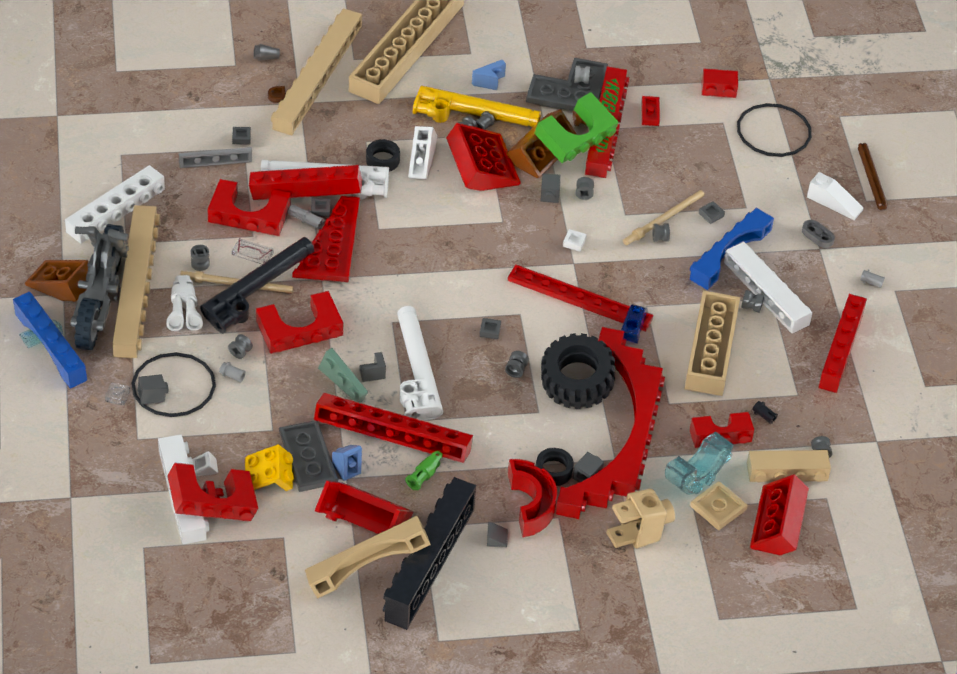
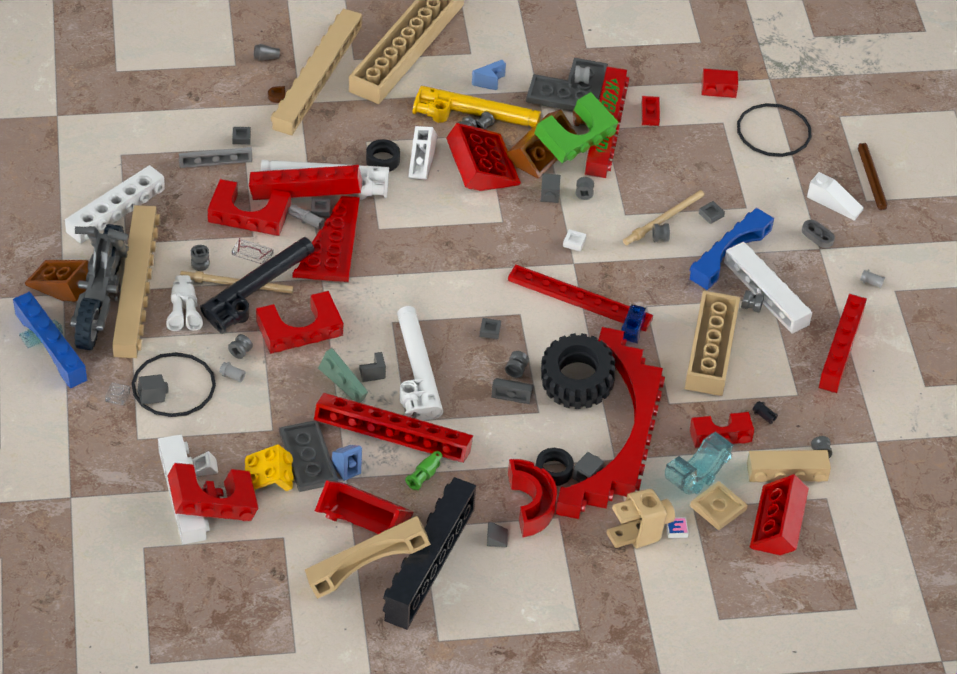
(512, 391): none -> dark grey panel
(678, 528): none -> tile

